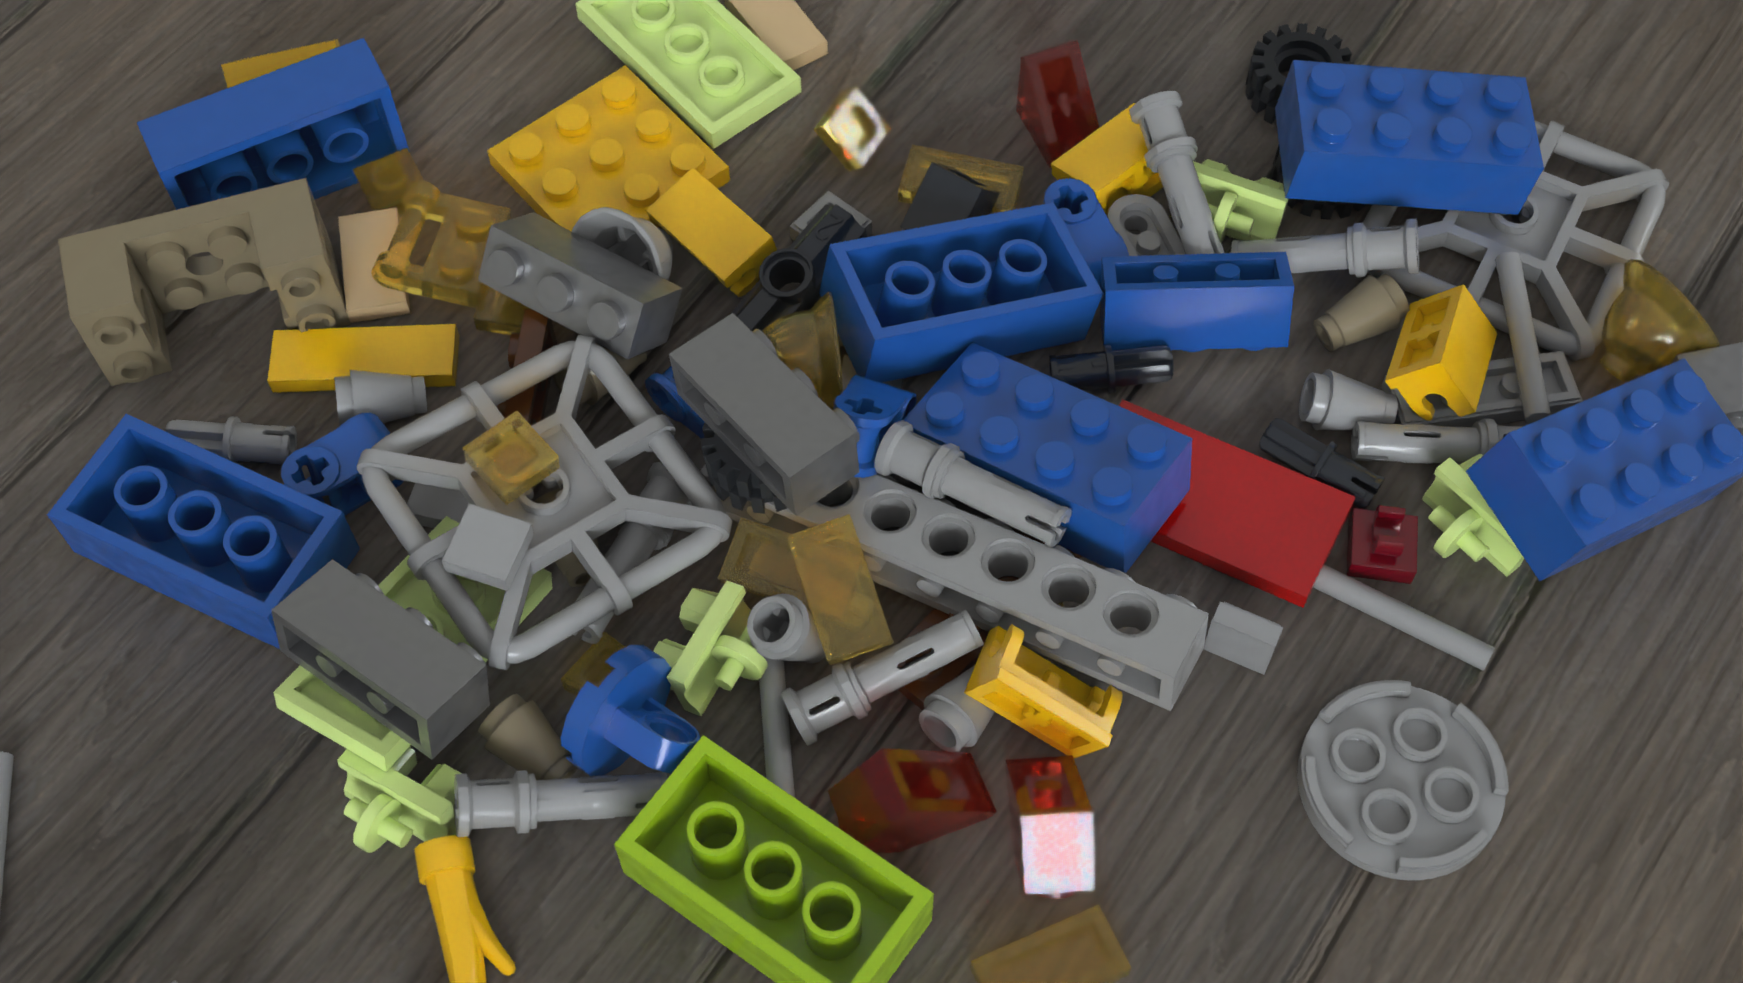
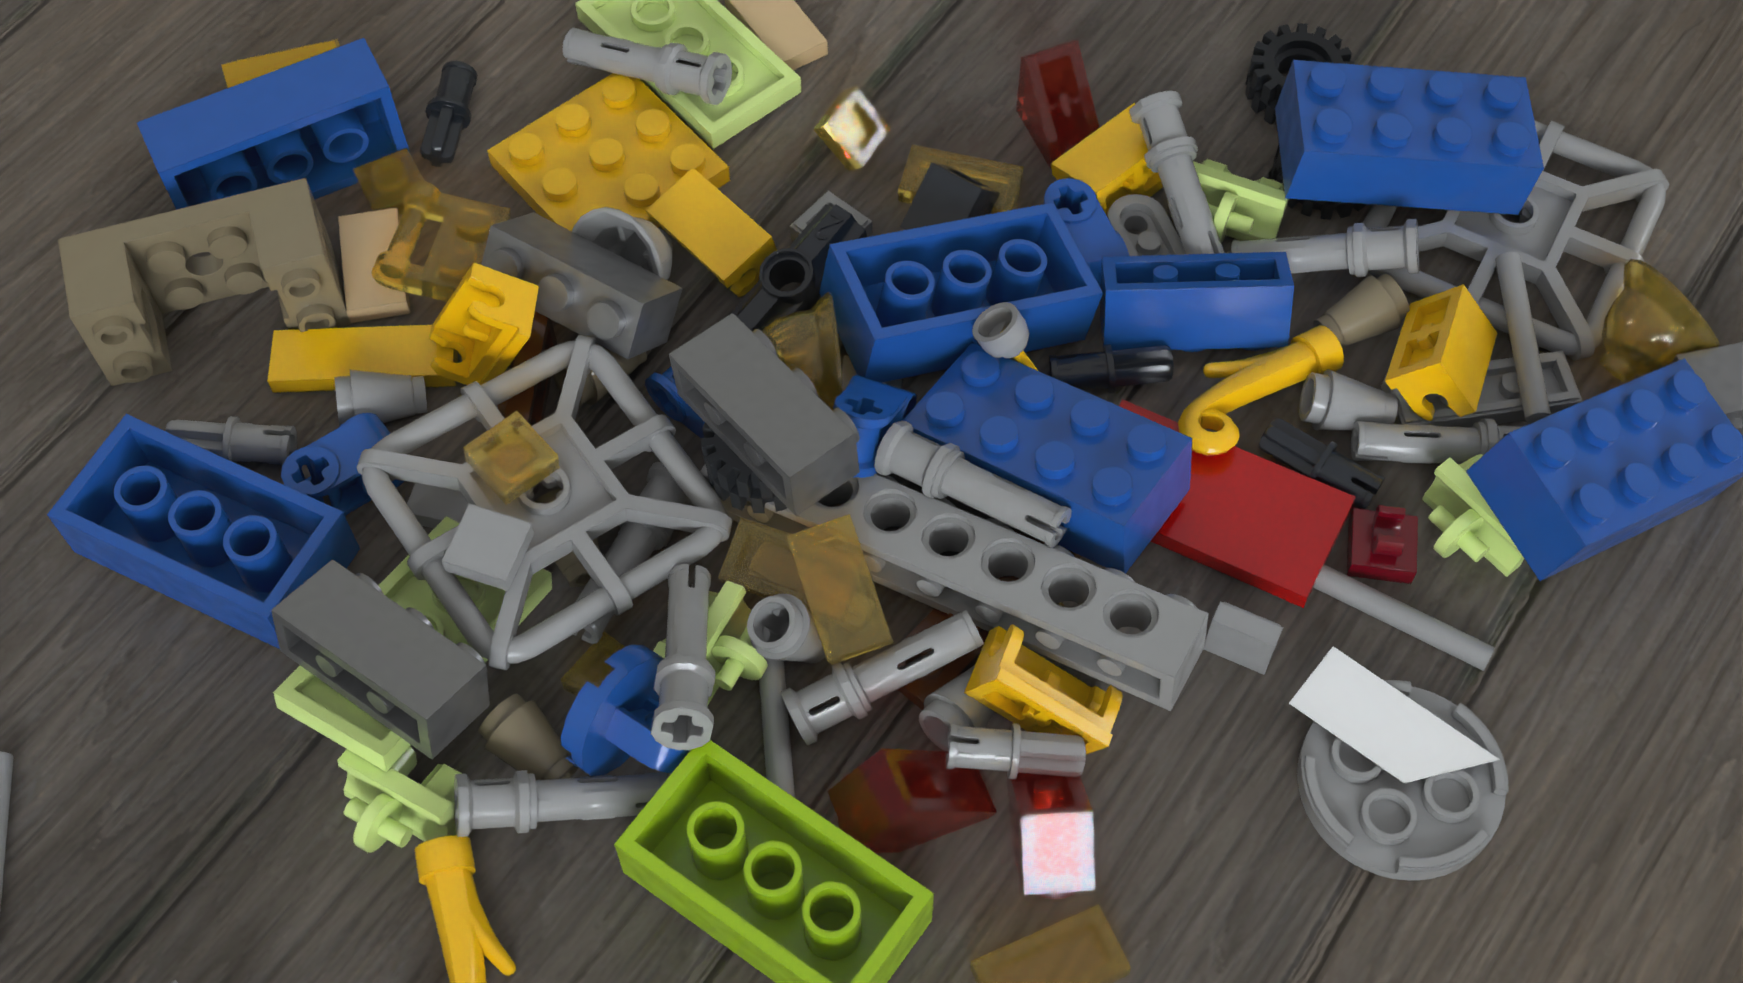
(448, 113): none -> black axle
(486, 323): none -> yellow hinge
(668, 66): none -> light grey pin
(684, 675): none -> light grey pin
(1003, 333): none -> light grey hinge
(1015, 751): none -> light grey axle
(1251, 380): none -> yellow plant
(1383, 722): none -> white sticker

